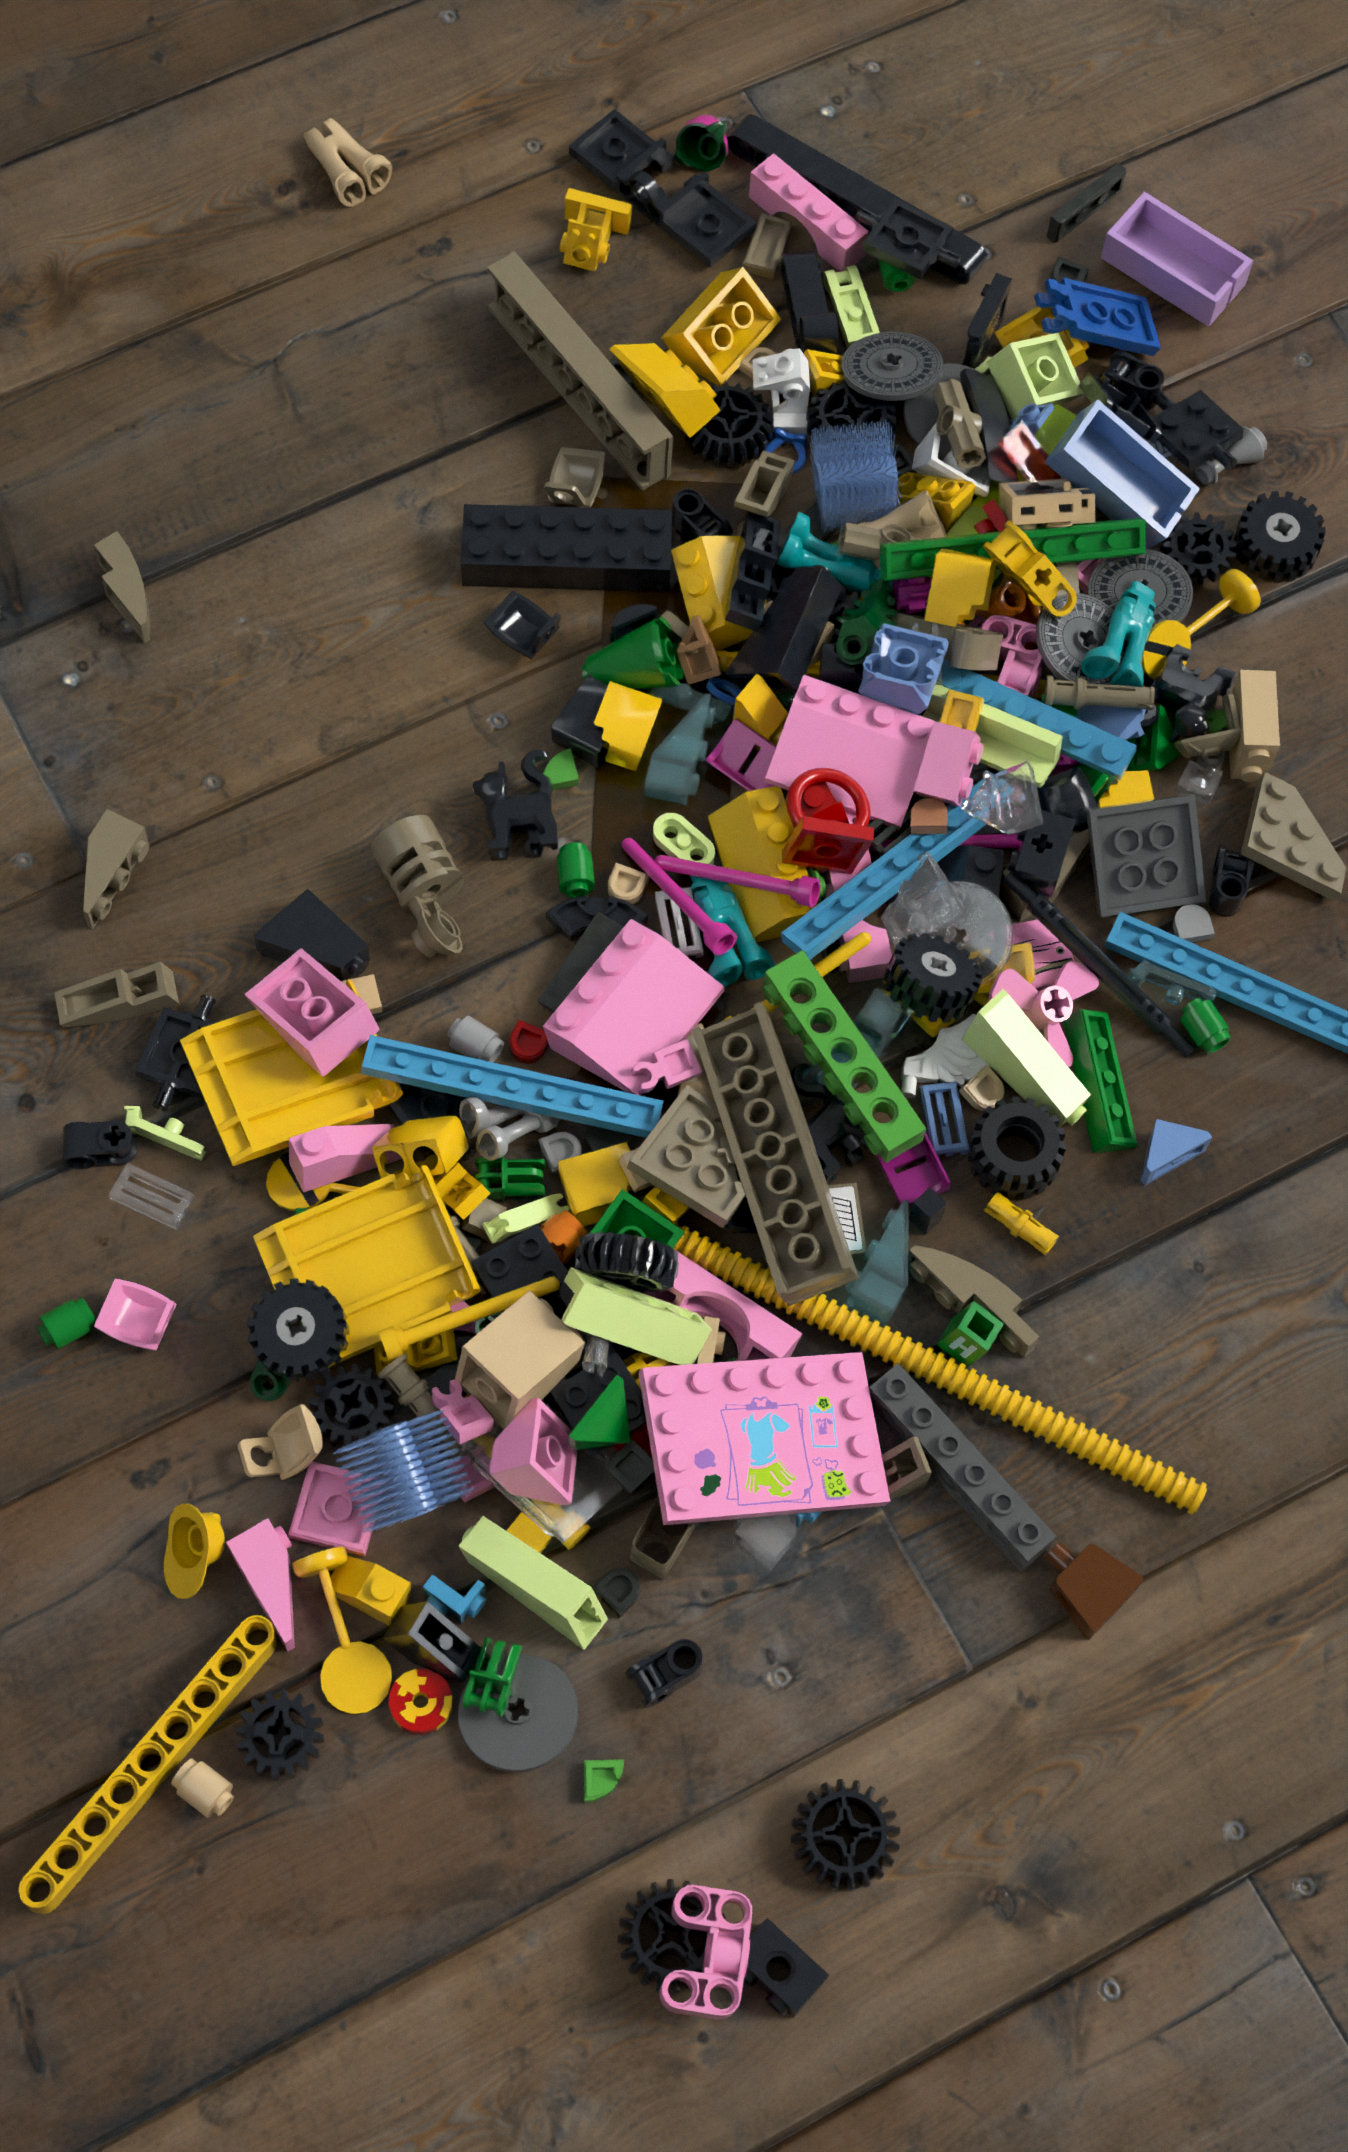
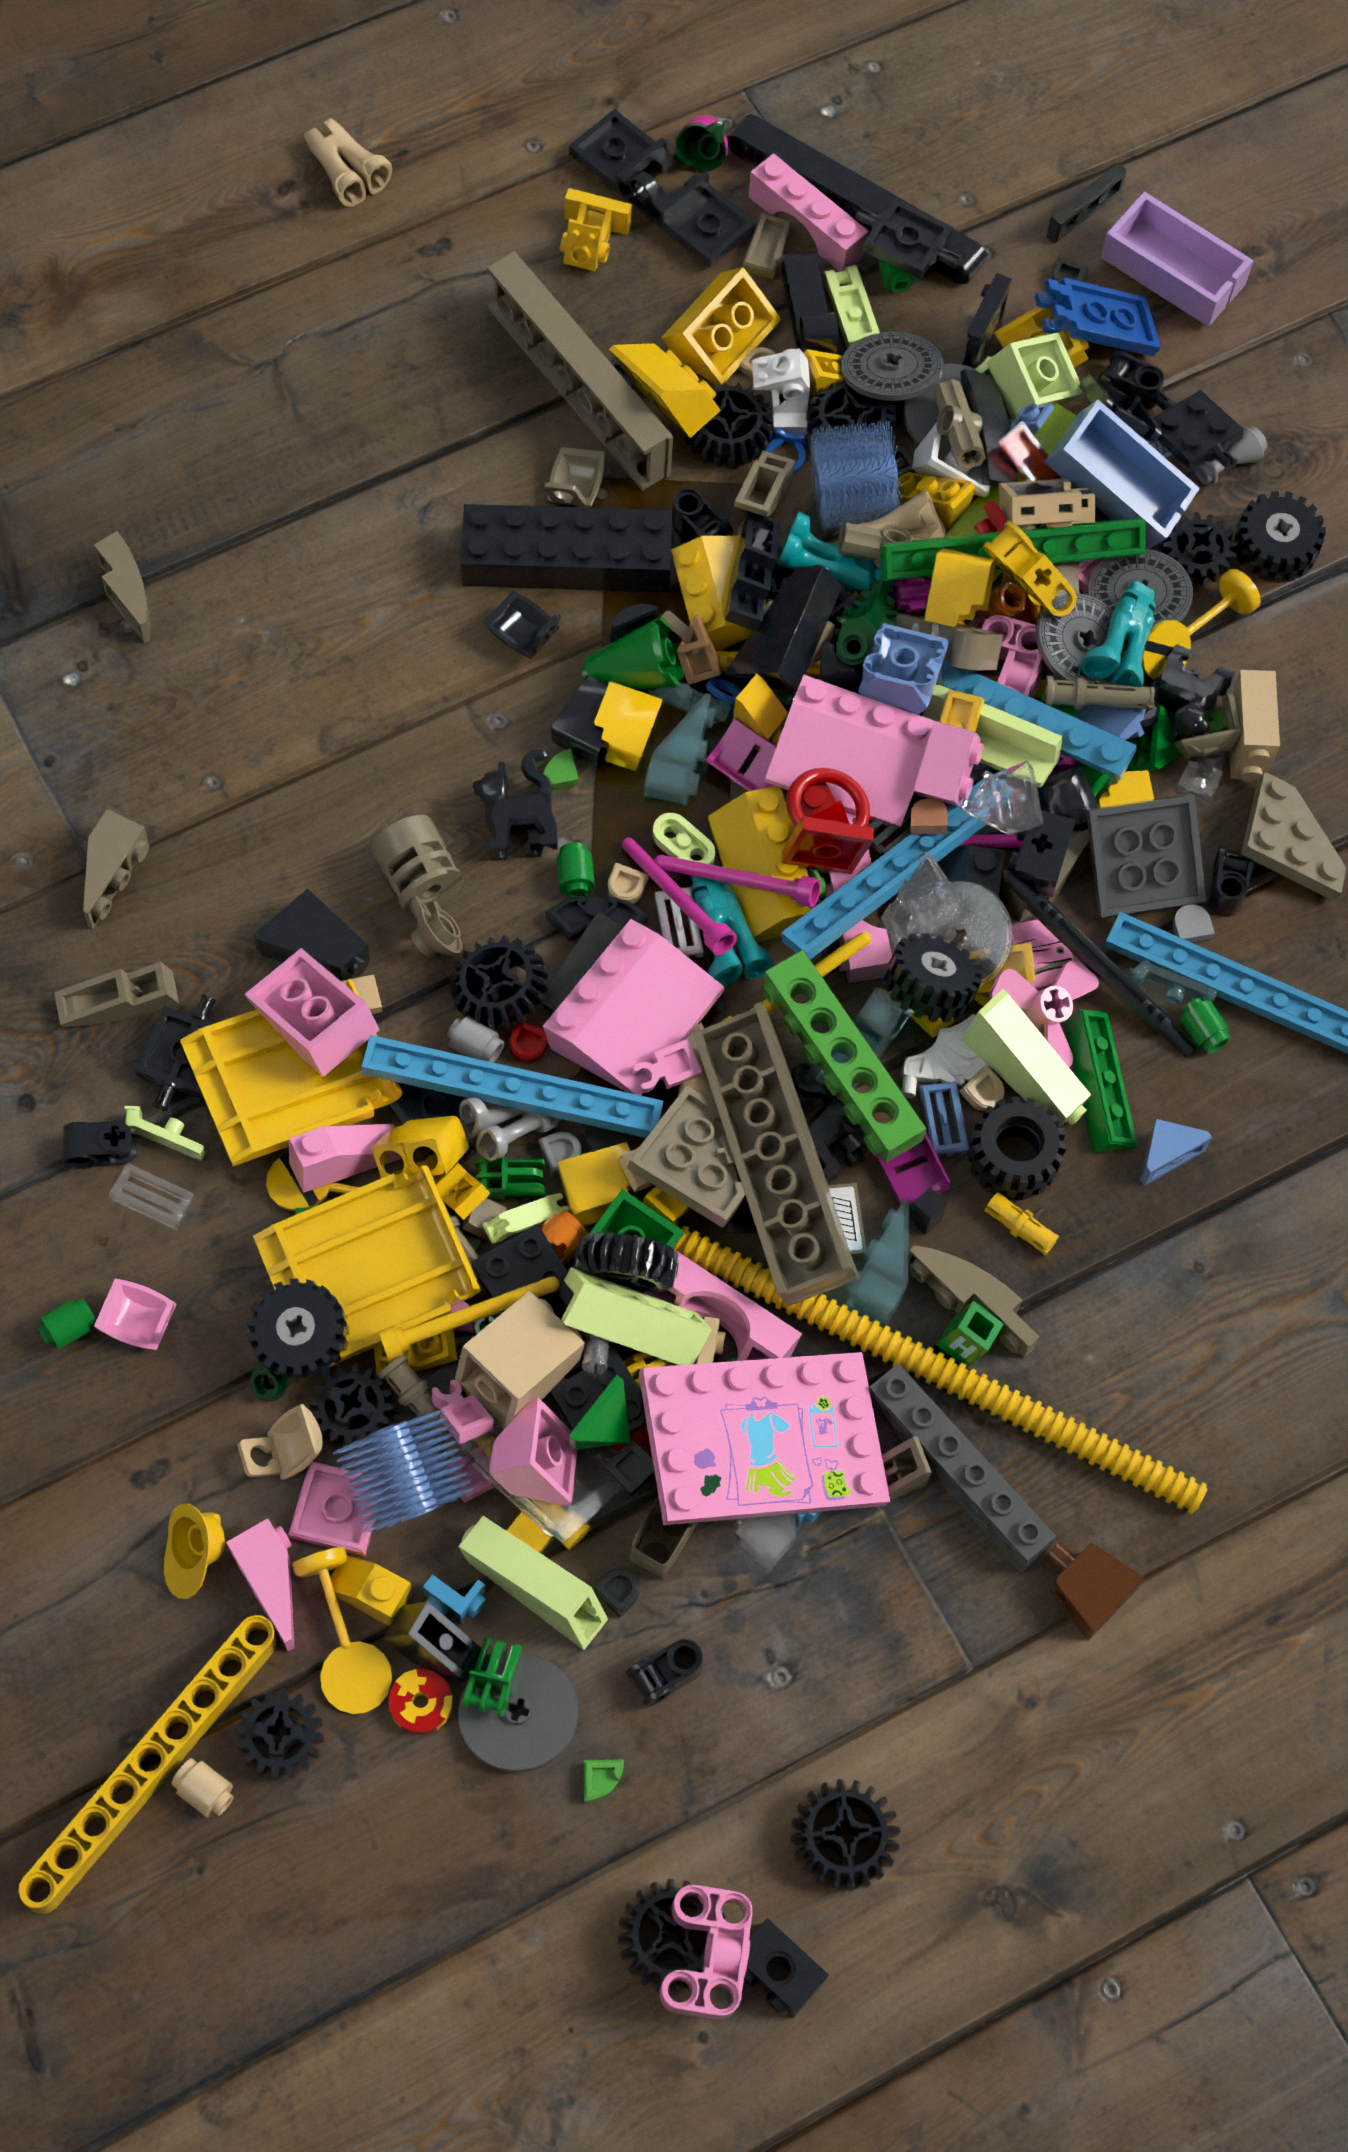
(495, 971): none -> black gear

